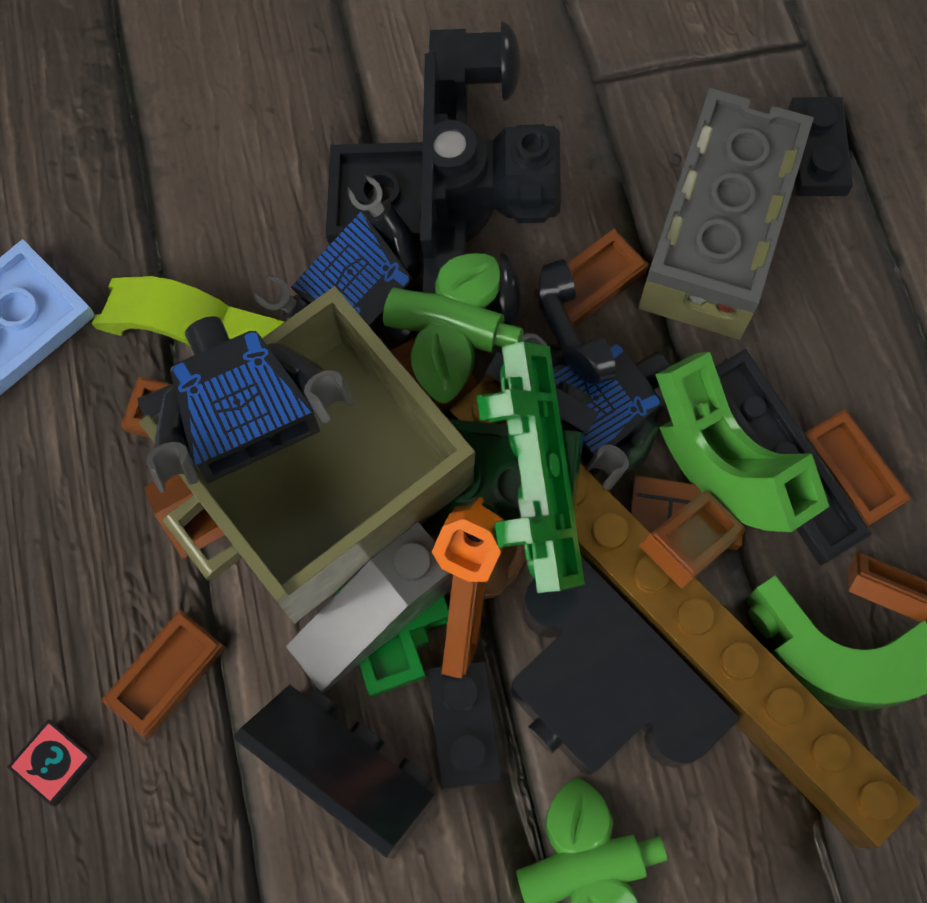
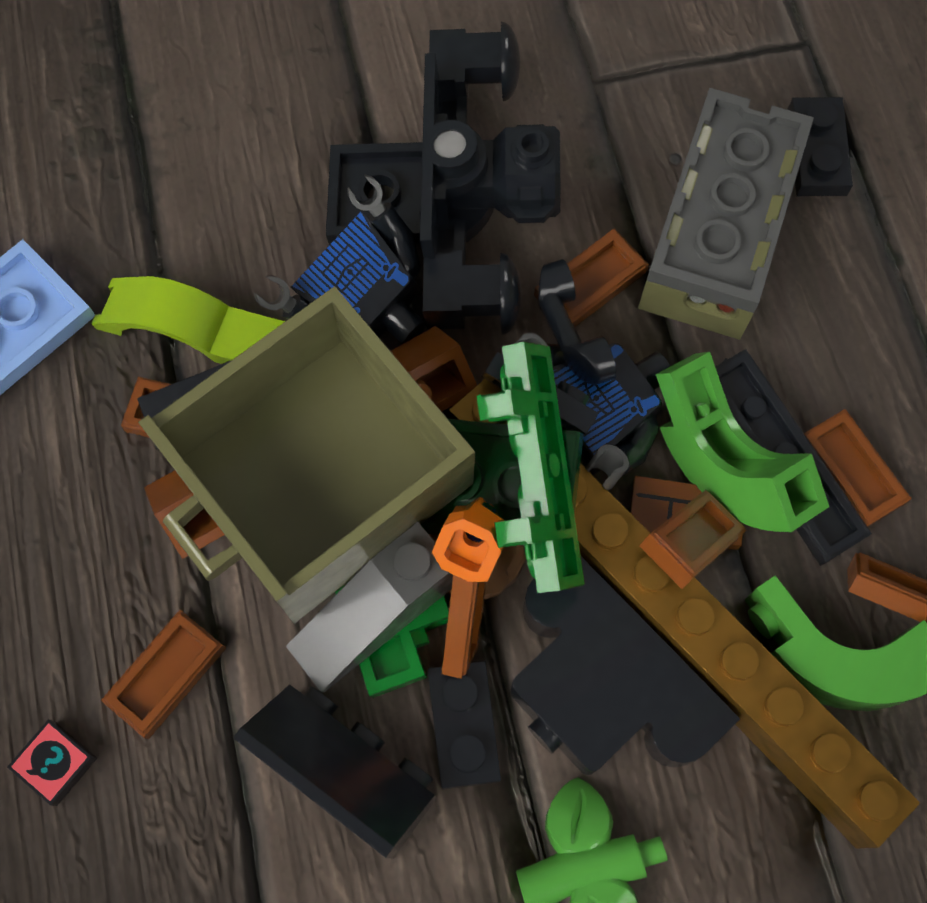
(237, 404): torso -> none
(452, 323): bright green plant -> none

